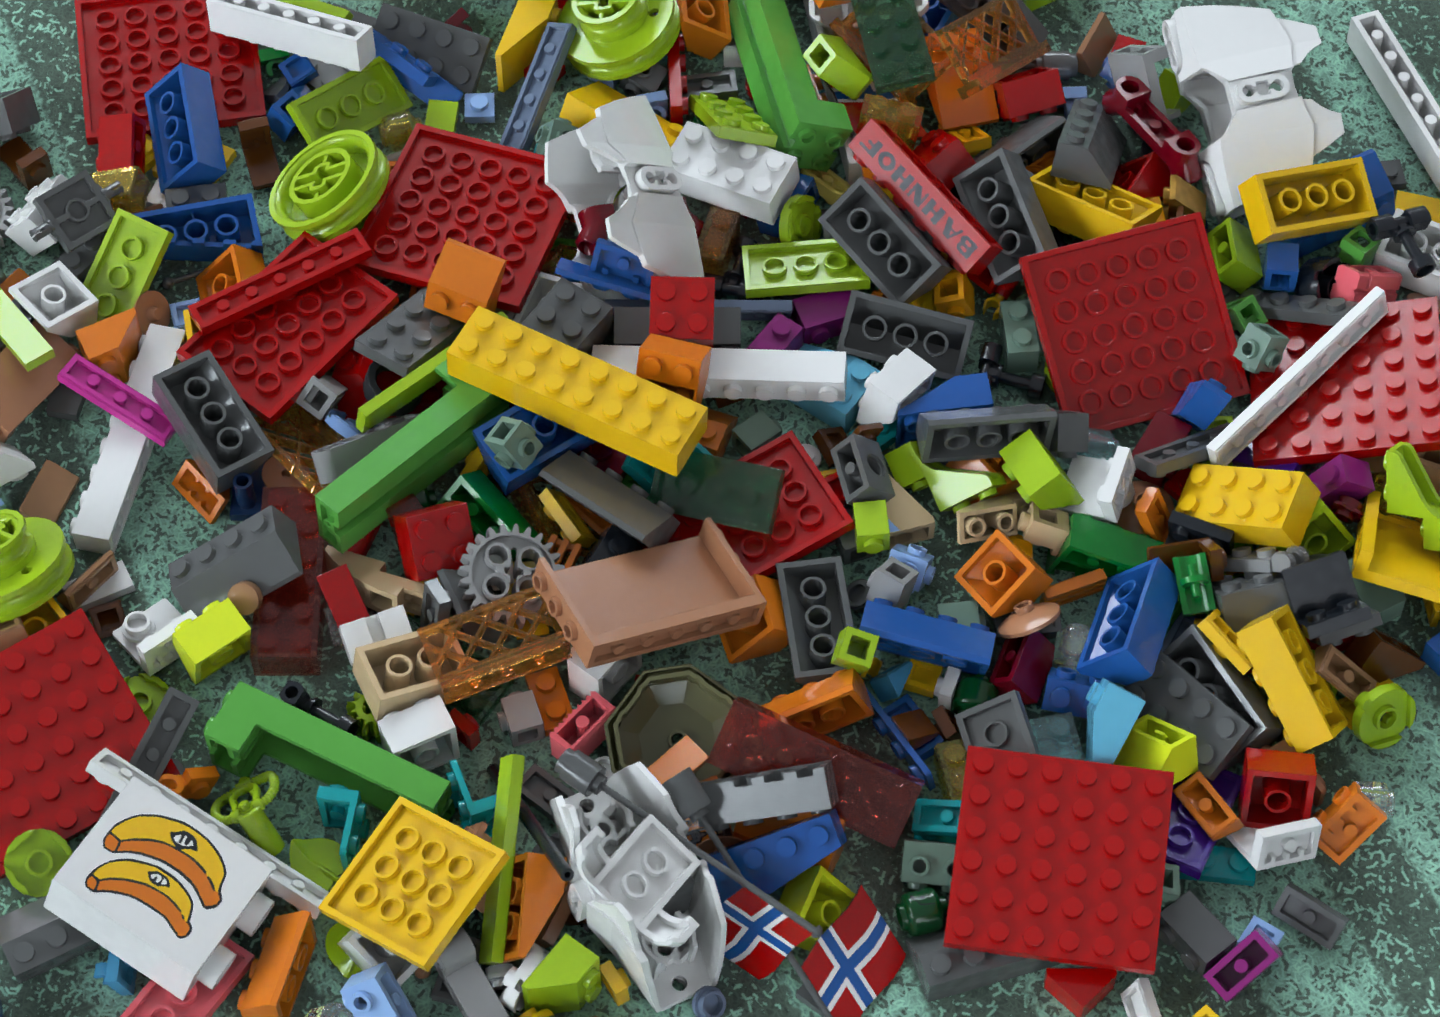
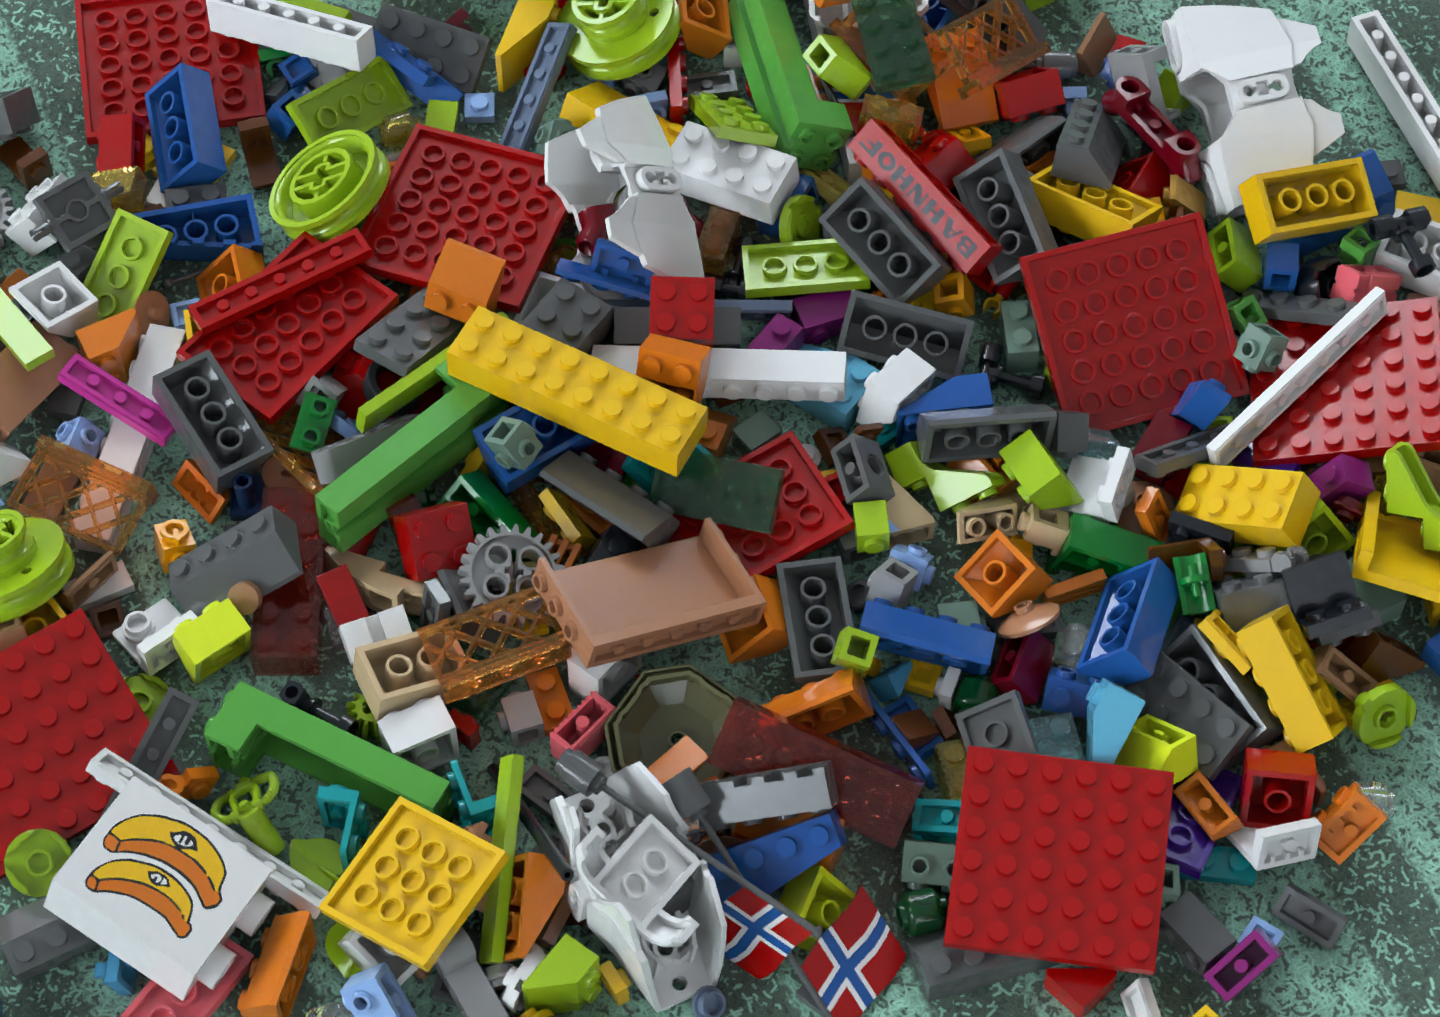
(81, 435): none -> light blue brick
(90, 469): none -> clear orange fence
(172, 541): none -> light orange brick
(312, 422): none -> green hips

